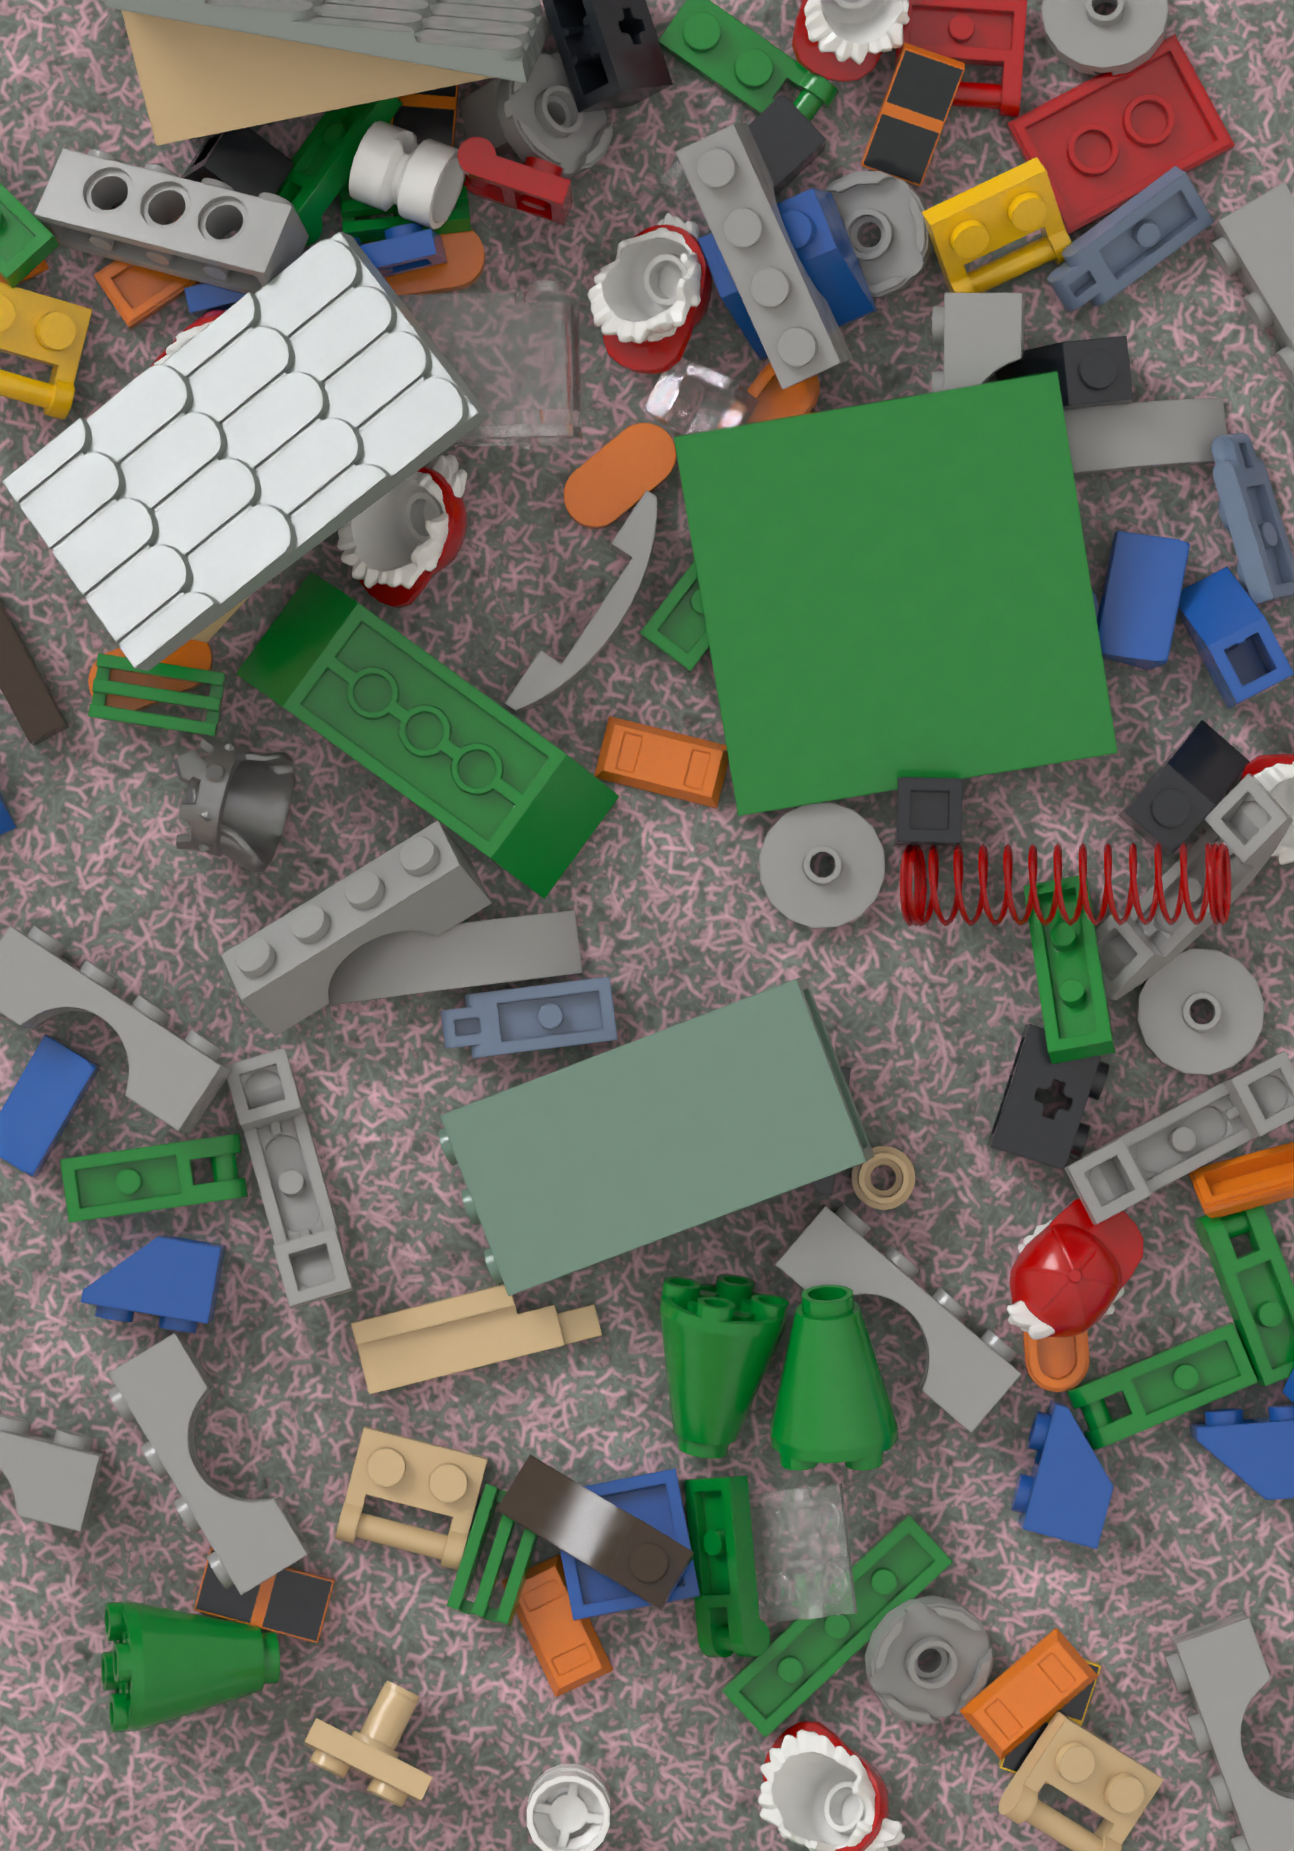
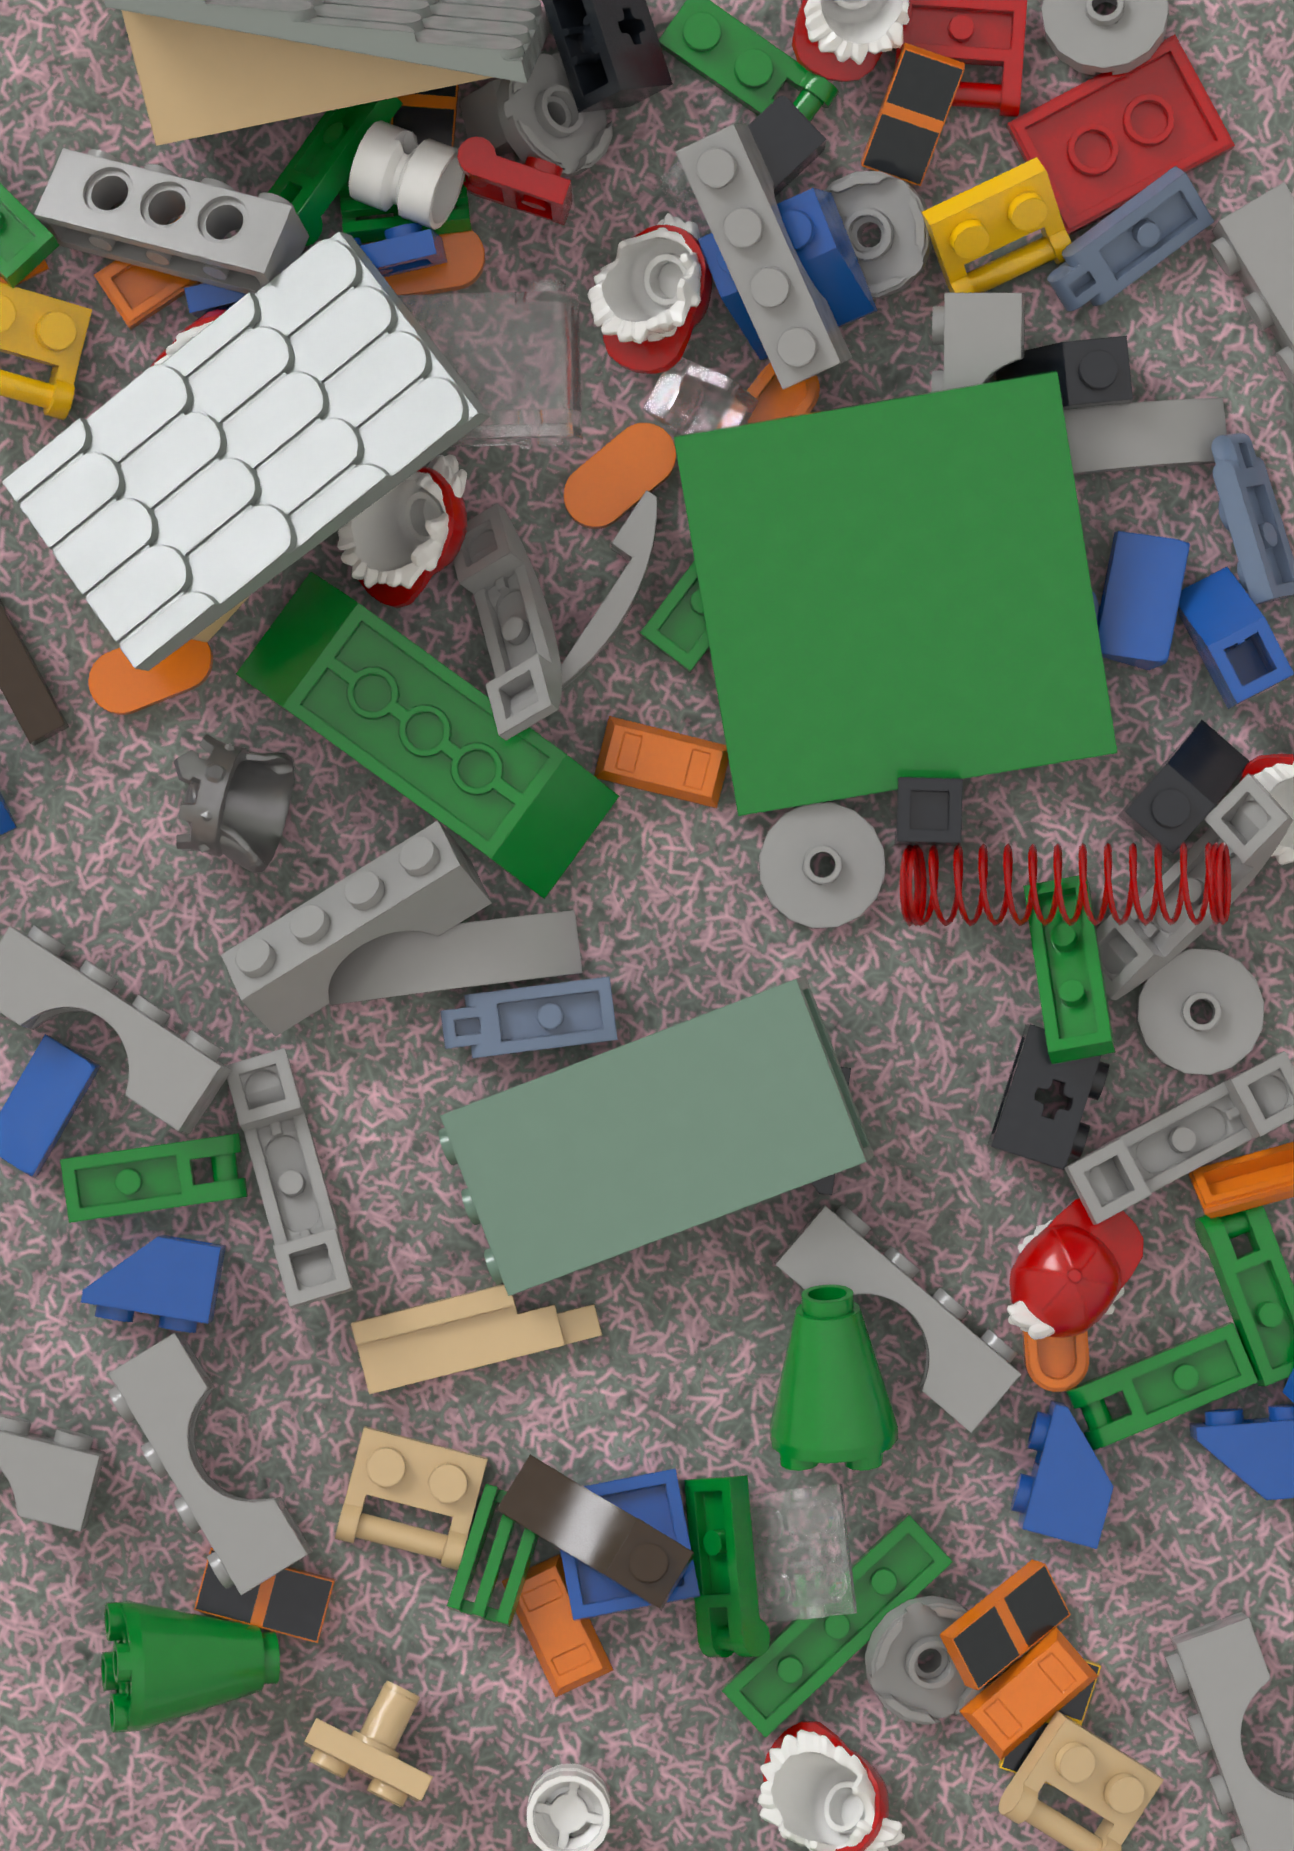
(103, 686): green tile -> none
(241, 161): black panel -> none
(513, 622): none -> light grey slope
(716, 1356): green cone -> none
(900, 1189): tan plate -> none
(1005, 1624): none -> black tile

